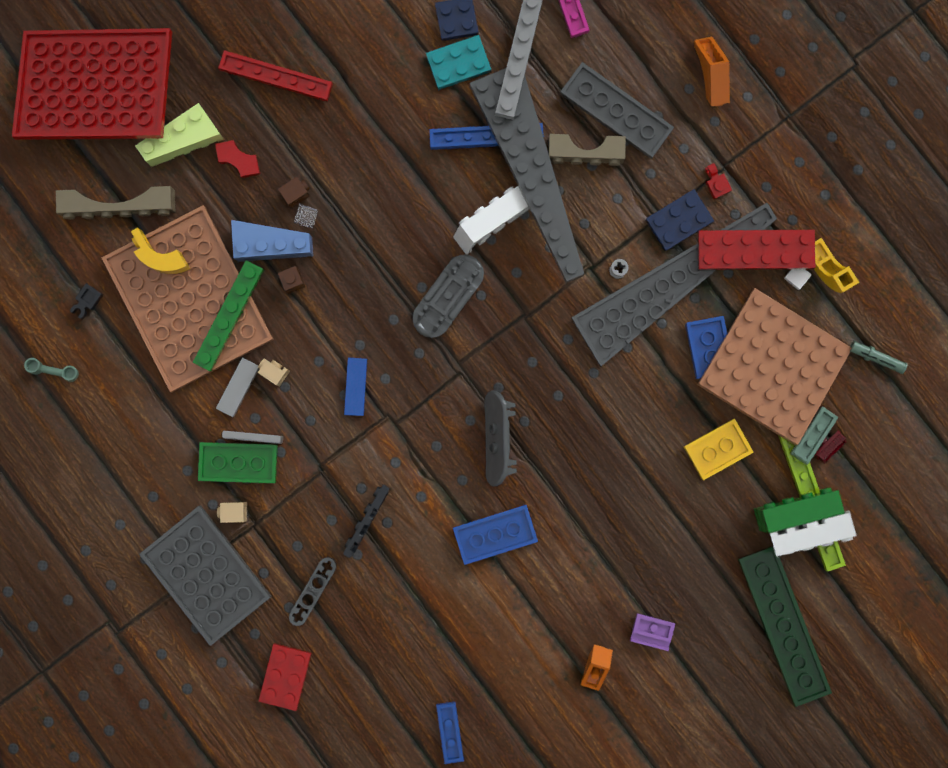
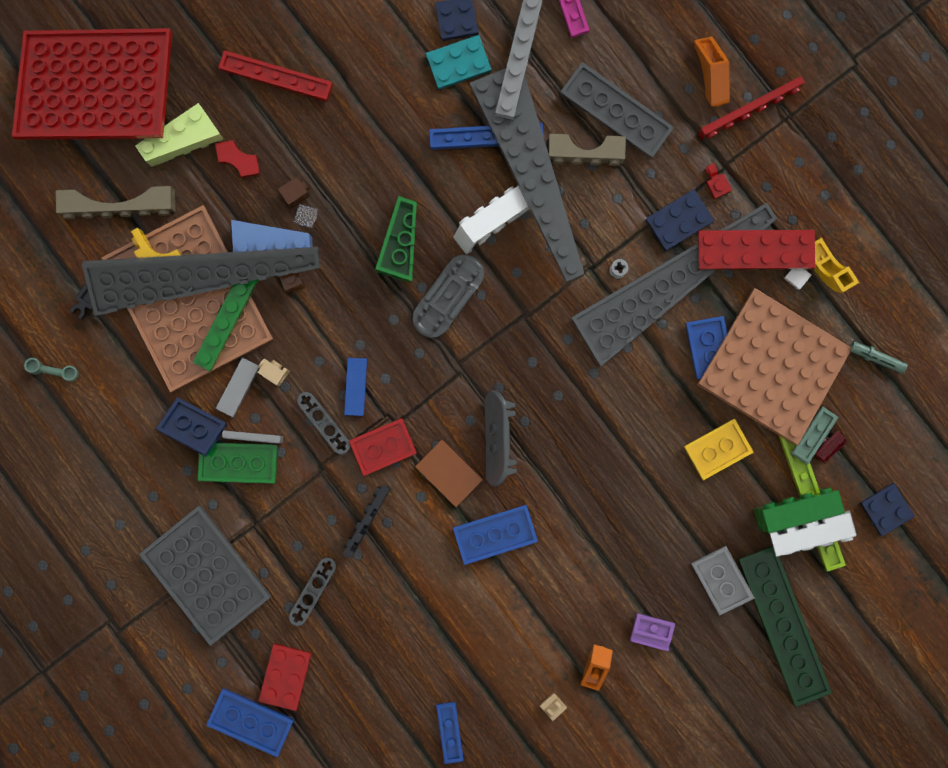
(144, 280): none -> dark grey wing
(191, 427): none -> dark blue plate
(232, 512): tan brick -> none
(250, 722): none -> blue plate
(322, 424): none -> dark grey beam
(382, 447): none -> red plate
(398, 246): none -> green wedge
(449, 473): none -> dark orange tile
(553, 706): none -> tan tile
(722, 580): none -> light grey tile
(745, 112): none -> red plate
(887, 509): none -> dark blue plate

